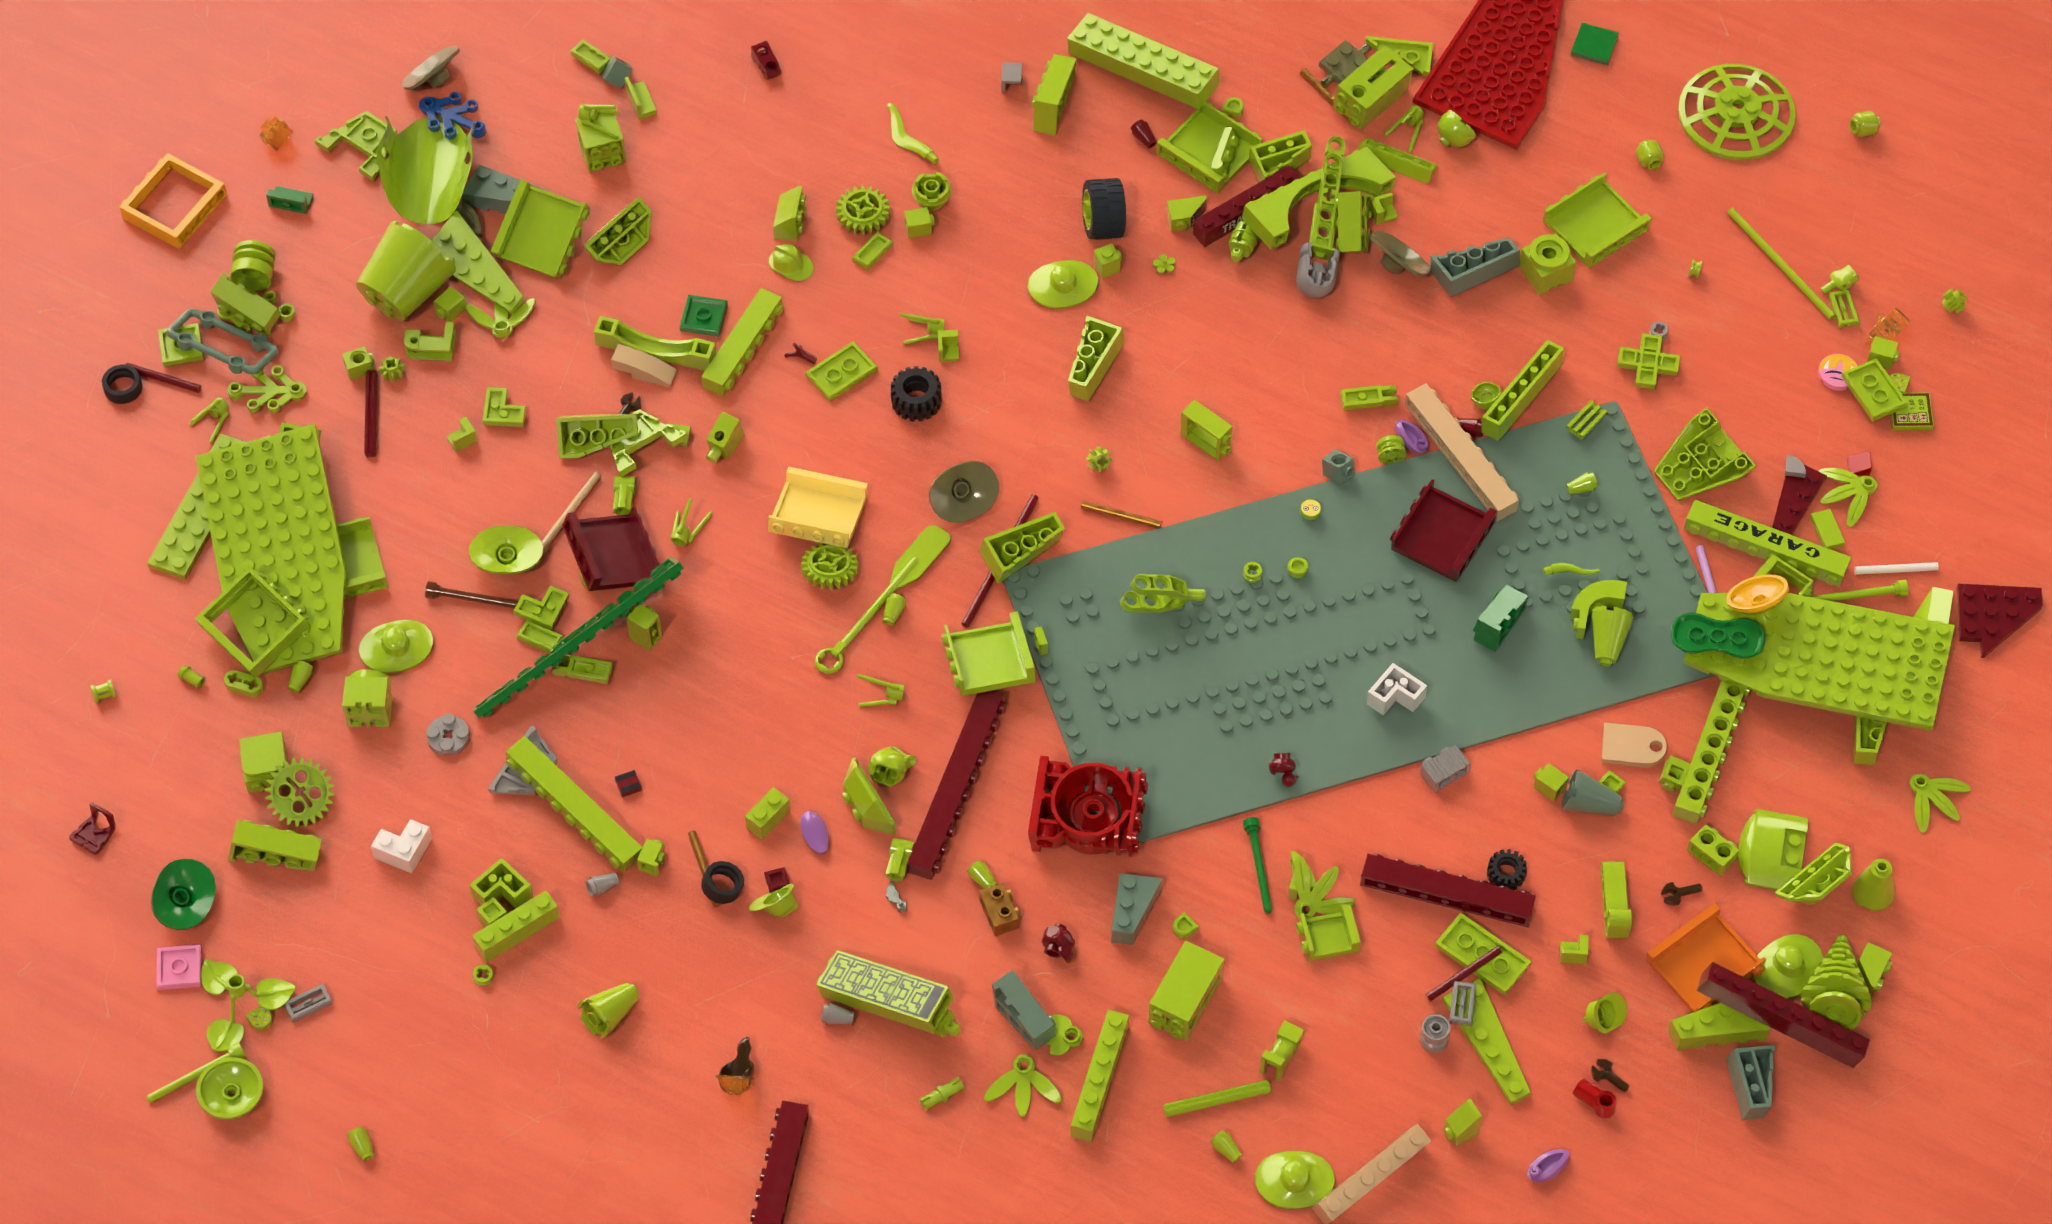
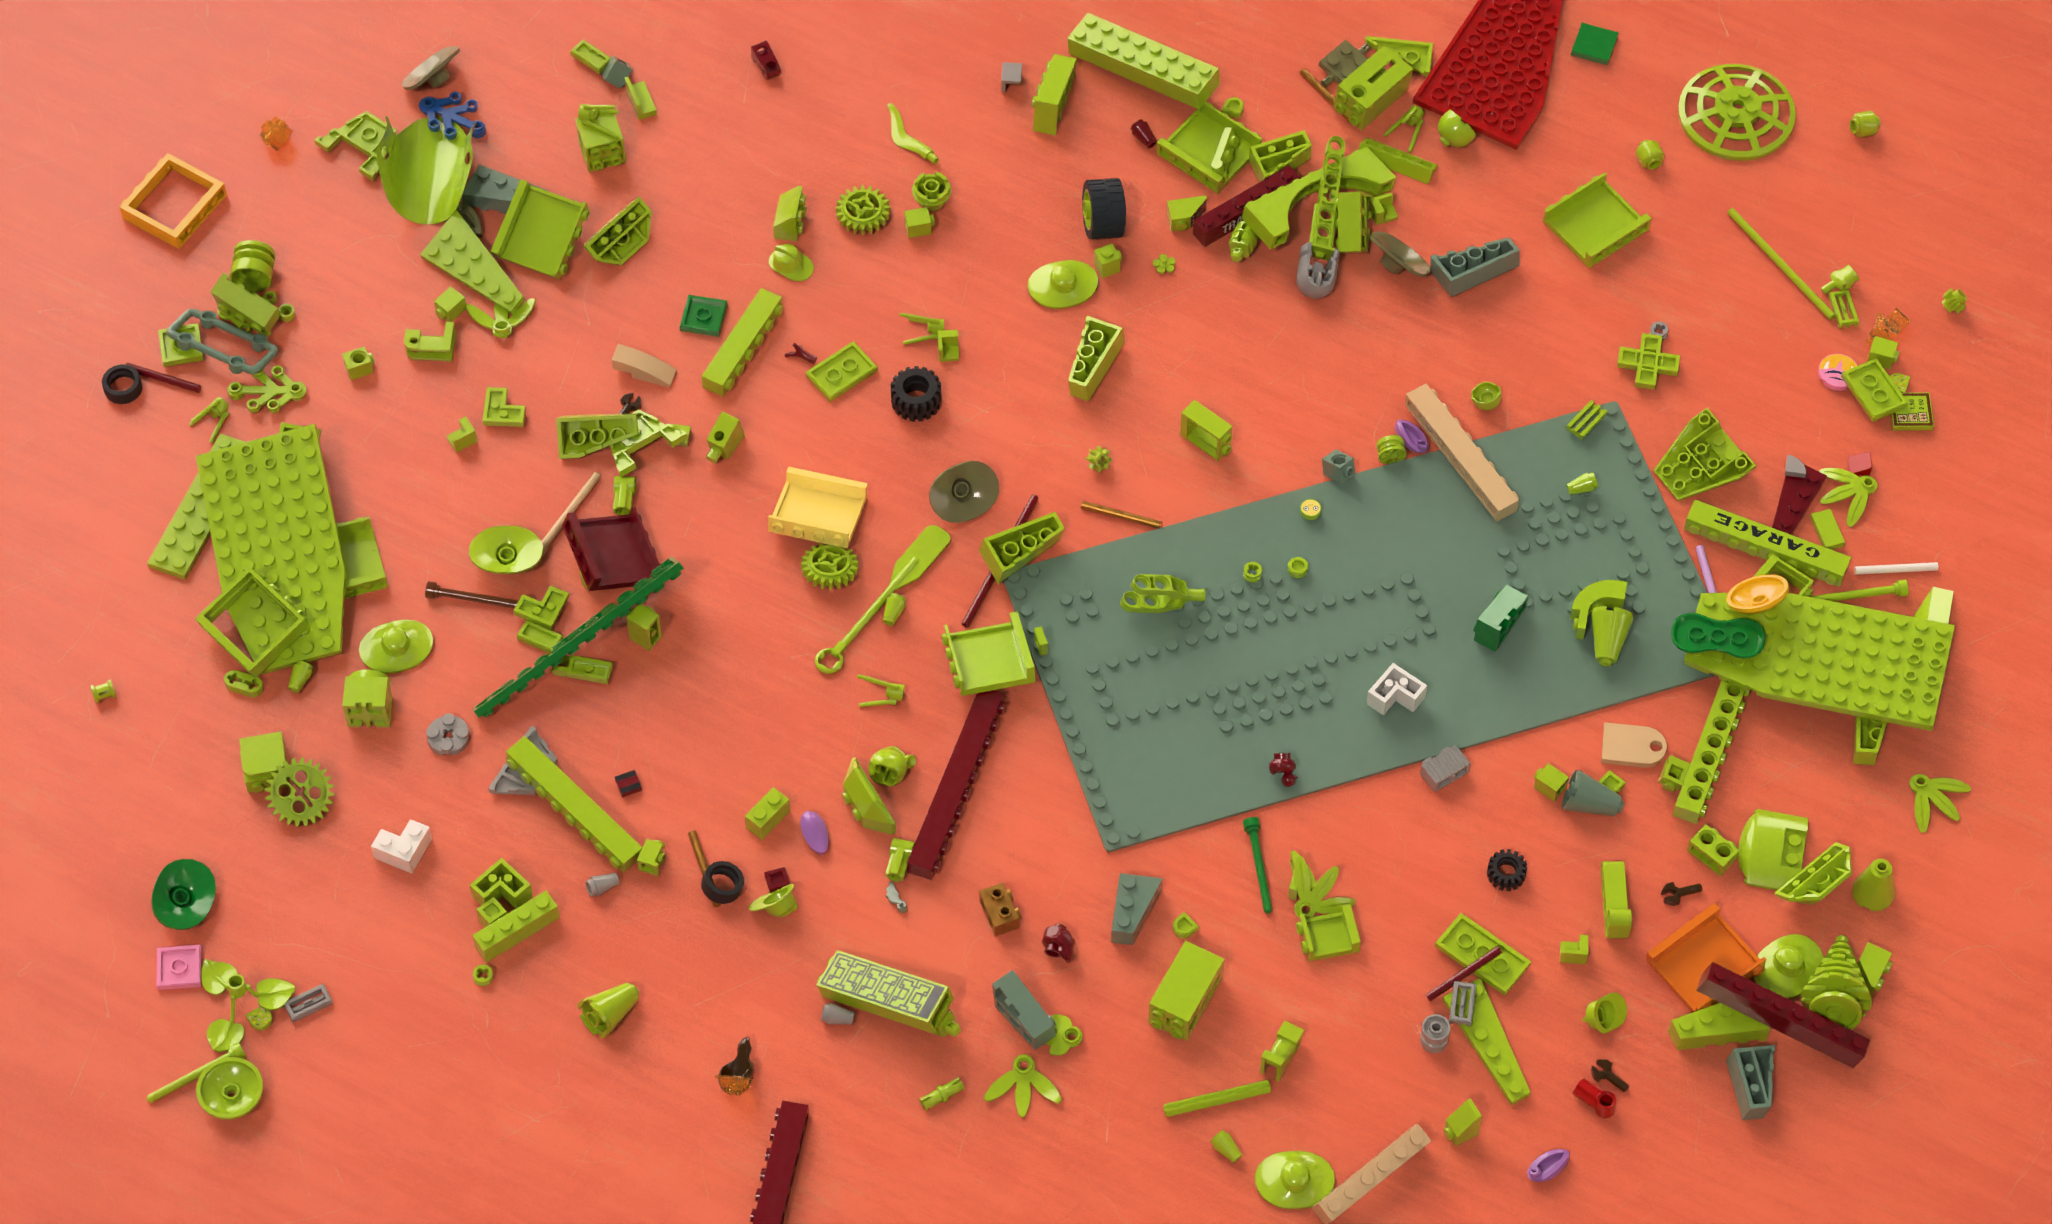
(88, 836): dark red piece -> none
(187, 674): lime pin -> none
(273, 846): lime wedge -> none
(289, 199): green panel -> none
(361, 1143): lime cone -> none
(370, 413): dark red axle -> none
(392, 369): lime gear -> none
(403, 271): lime cone -> none
(681, 534): lime plant -> none
(689, 353): lime arch -> none
(872, 251): lime tile -> none
(981, 874): lime cone -> none
(1092, 832): red brick -> none
(1099, 1075): lime brick -> none
(1368, 397): lime hinge -> none
(1442, 532): dark red panel -> none
(1448, 890): dark red brick -> none
(1471, 426): dark red cone -> none
(1522, 390): lime brick -> none
(1547, 263): lime piece -> none
(1566, 567): lime animal -> none
(1695, 269): lime bush -> none
(1994, 612): dark red wing -> none

